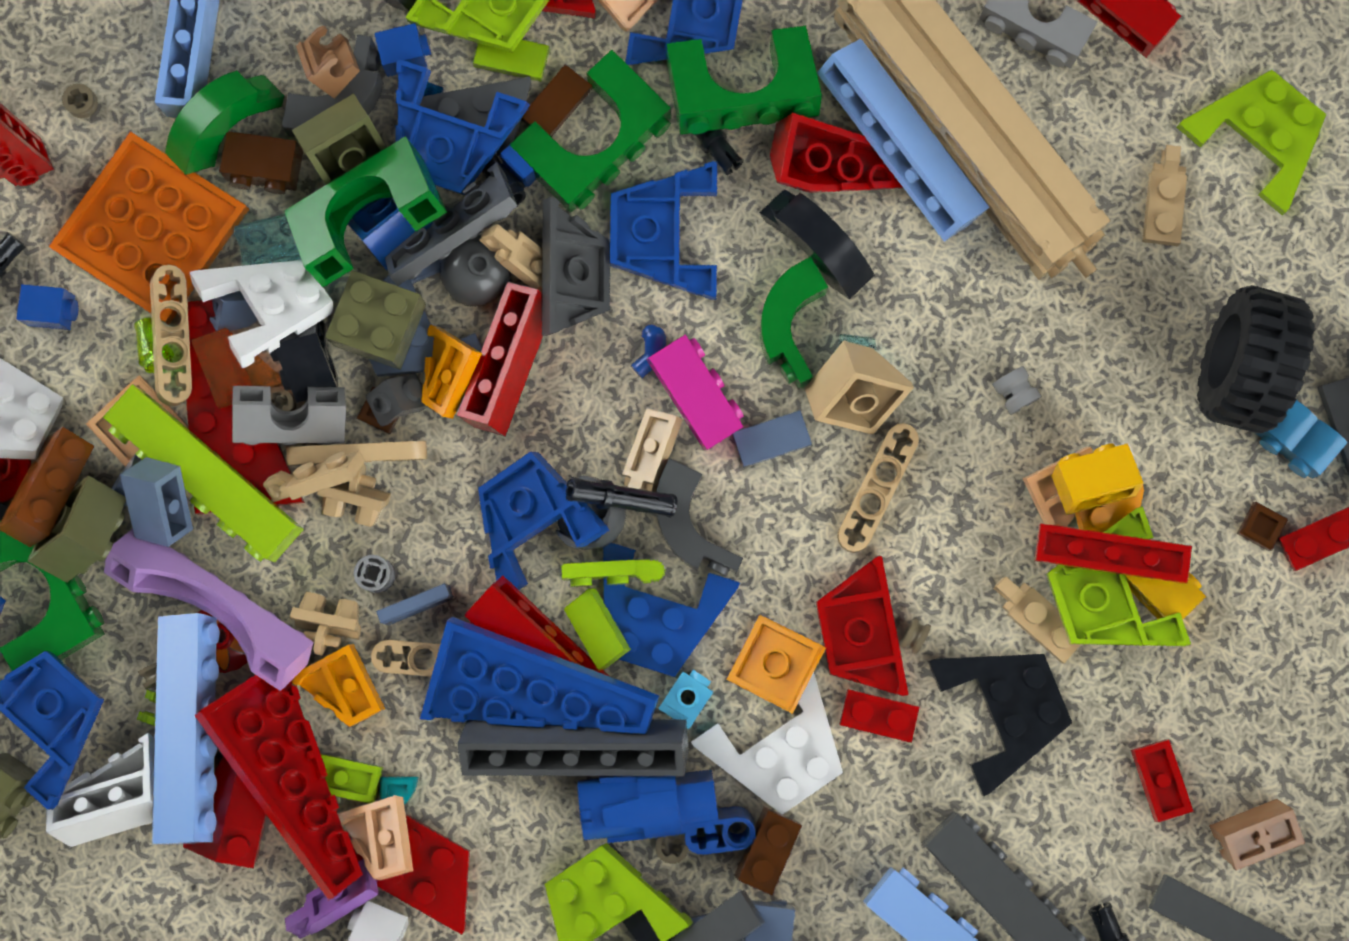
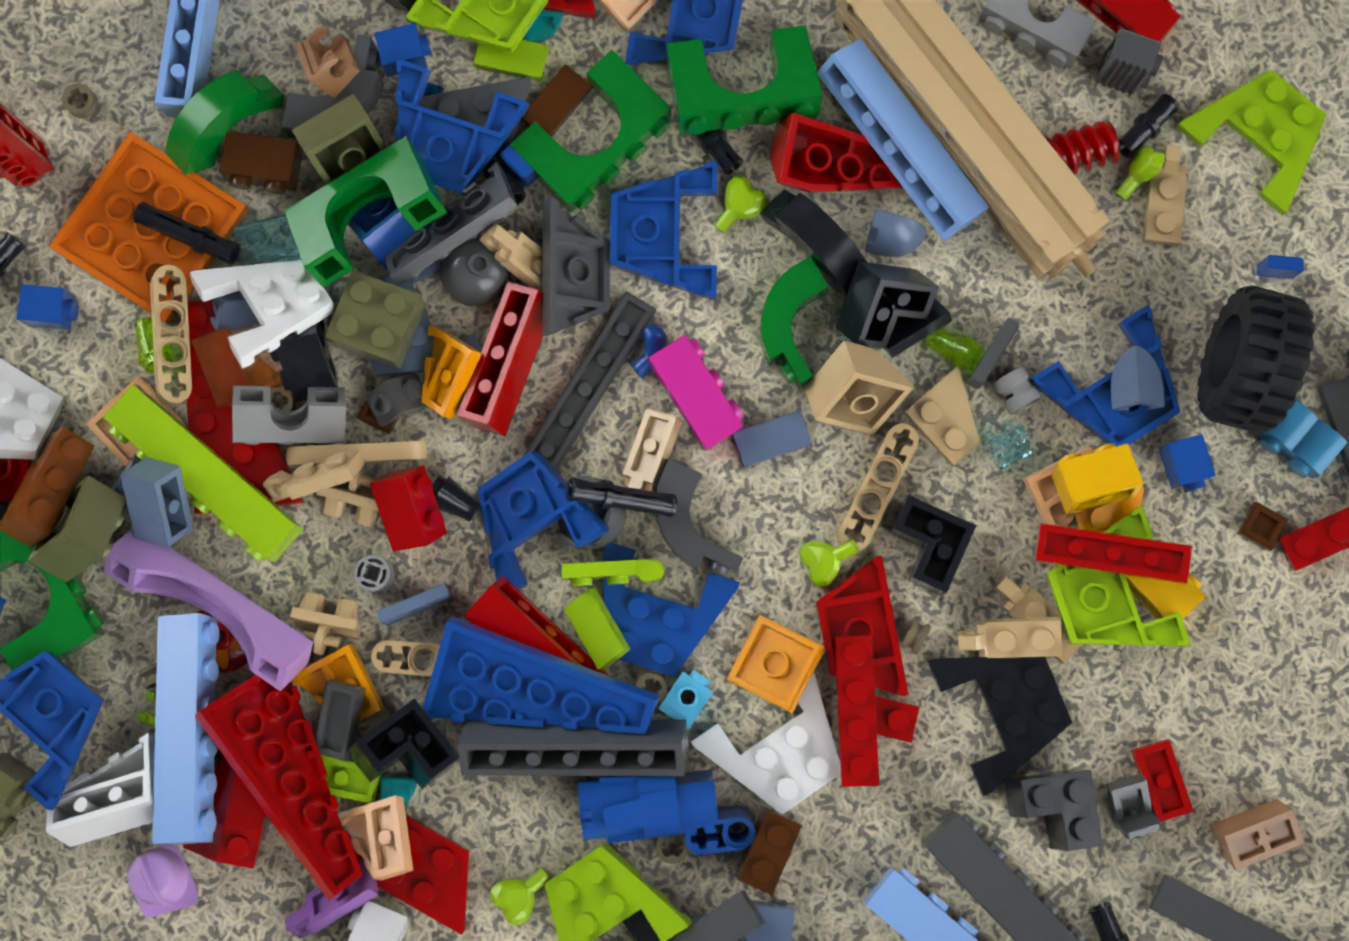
(162, 881): none -> lavender piece
(199, 238): none -> black pin
(339, 718): none -> dark grey tile
(406, 738): none -> black brick
(408, 508): none -> red brick
(453, 498): none -> black cone
(518, 896): none -> lime rock
(544, 26): none -> teal tile
(591, 379): none -> dark grey tile
(662, 693): none -> dark tan bush
(740, 203): none -> lime rock
(825, 560): none -> lime rock
(856, 711): none -> red plate
(880, 296): none -> black brick
(894, 235): none -> sand blue brick
(912, 330): none -> black tile
(941, 540): none -> black brick
(946, 418): none -> tan wing
(956, 348): none -> clear neon green cone
(993, 353): none -> dark grey tile
(1009, 445): none -> clear light blue tile
(1015, 637): none -> tan hinge
(1064, 800): none -> black brick
(1087, 145): none -> red piece
(1094, 405): none -> blue wing
(1129, 62): none -> dark grey brick
(1132, 806): none -> dark grey bracket
(1136, 381): none -> sand blue brick
(1142, 168): none -> lime rock
(1147, 125): none -> black pin
(1187, 463): none -> blue brick
(1280, 267): none -> blue tile

